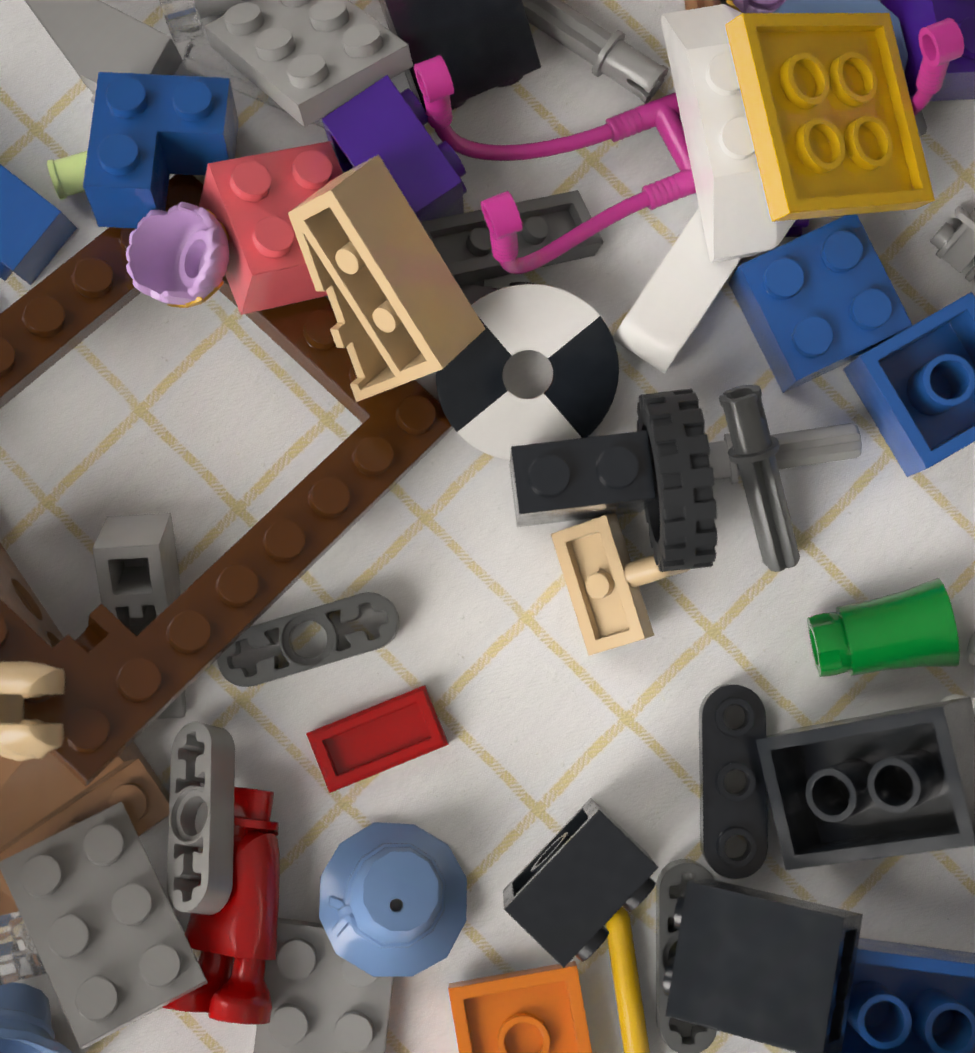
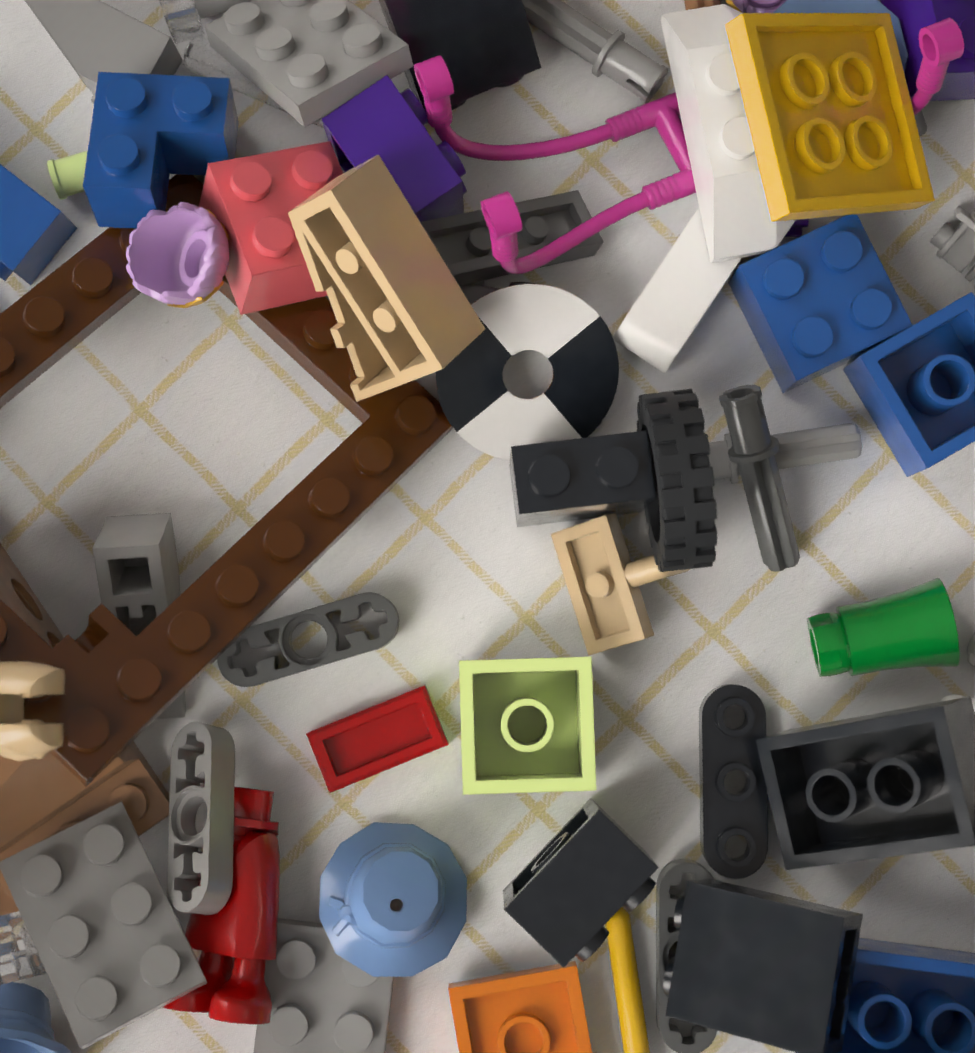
(527, 725): none -> yellowish green brick

